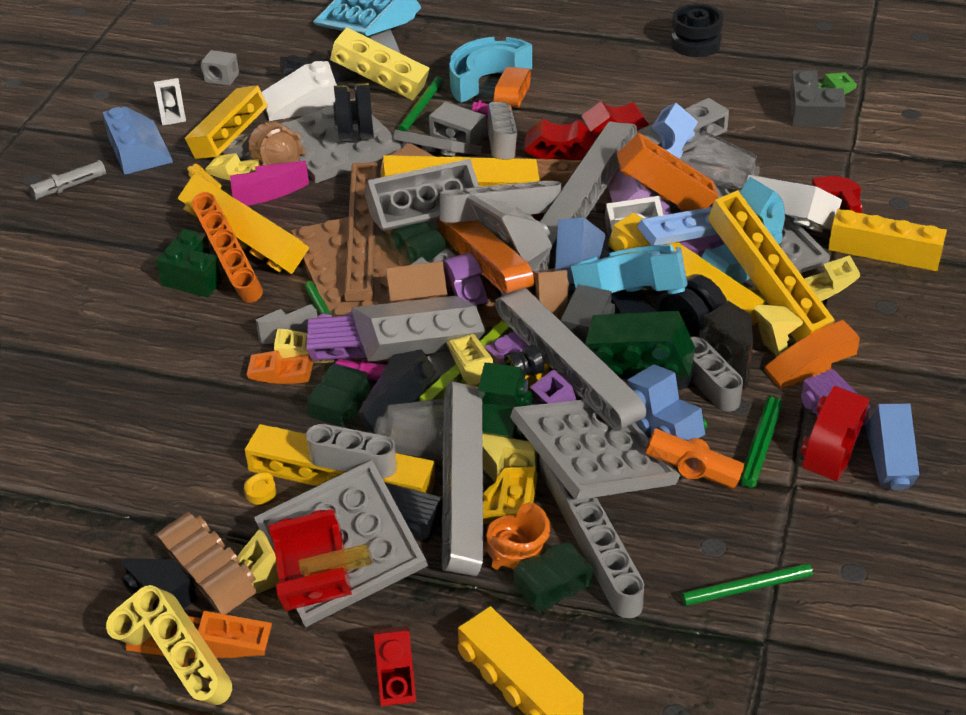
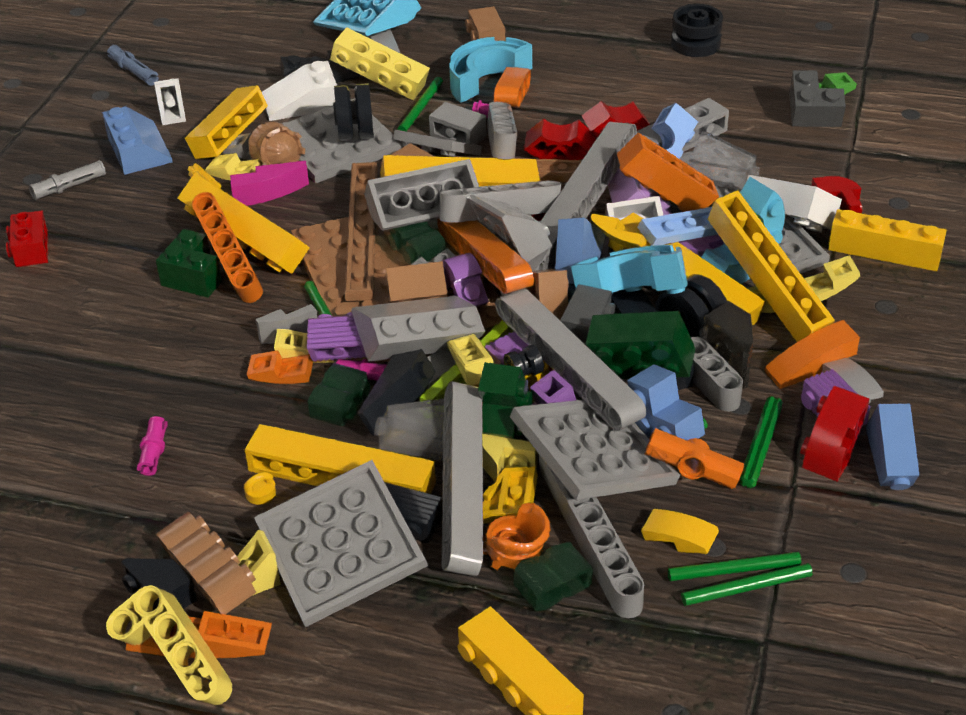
(27, 238): none -> red brick
(127, 61): none -> sand blue pin
(152, 446): none -> dark pink pin
(220, 67): light grey brick -> none
(303, 539): red panel -> none
(348, 558): clear yellow tile -> none
(349, 448): light grey beam -> none
(394, 666): red slope -> none
(485, 23): none -> medium nougat brick
(615, 230): none -> yellow slope
(686, 531): none -> yellow slope
(734, 566): none -> green bar
(775, 325): light yellow slope -> none
(856, 377): none -> light grey slope

